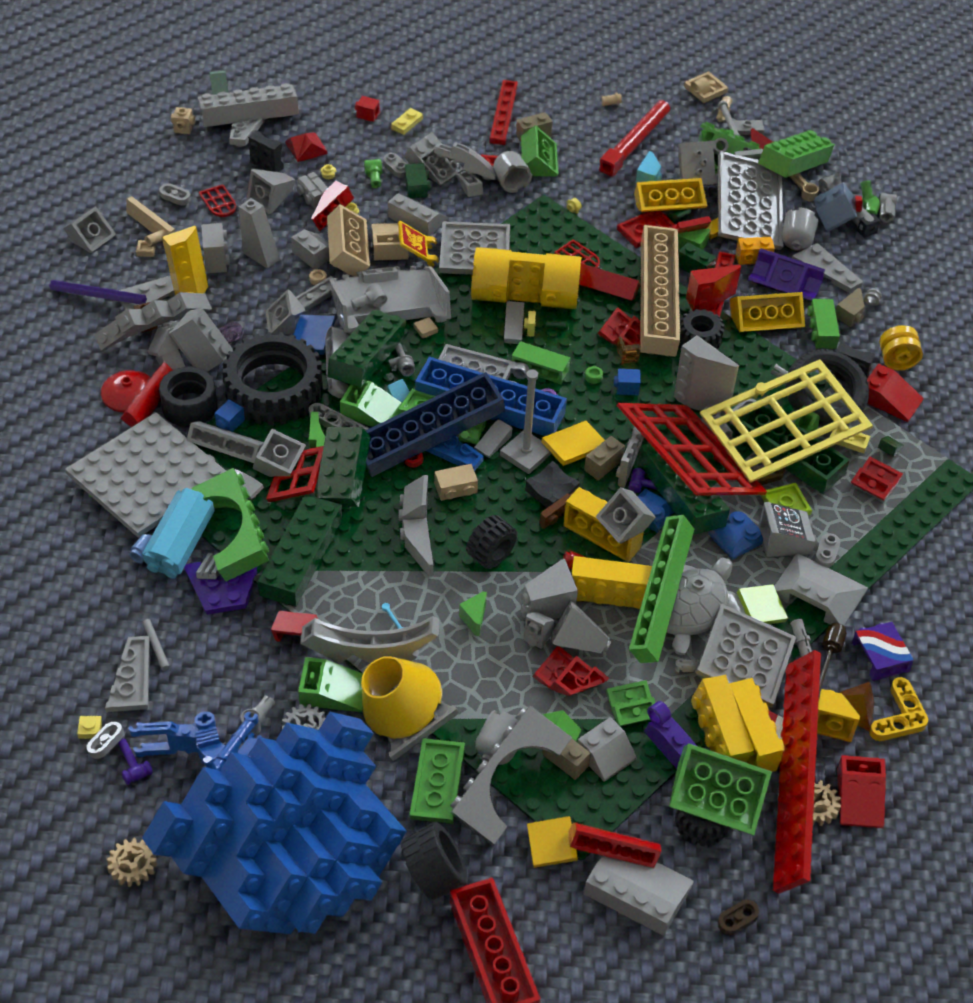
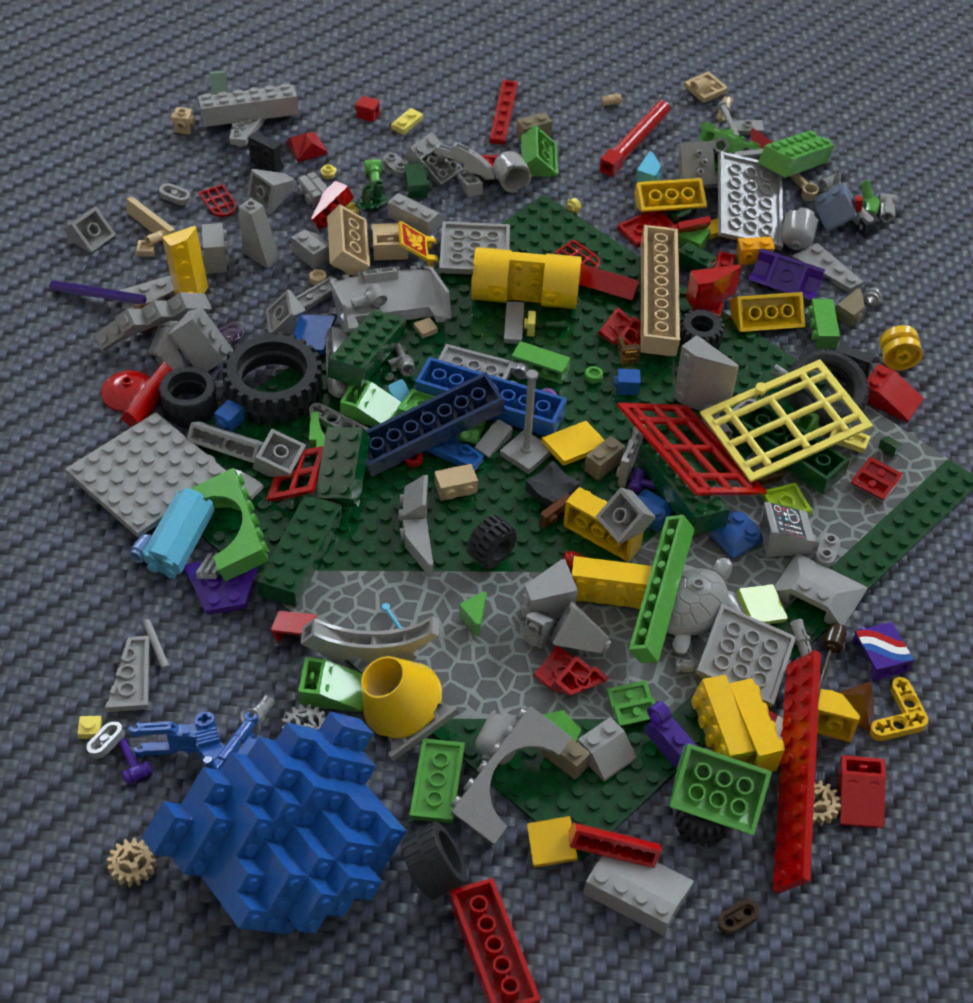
(372, 197): none -> dark green connector

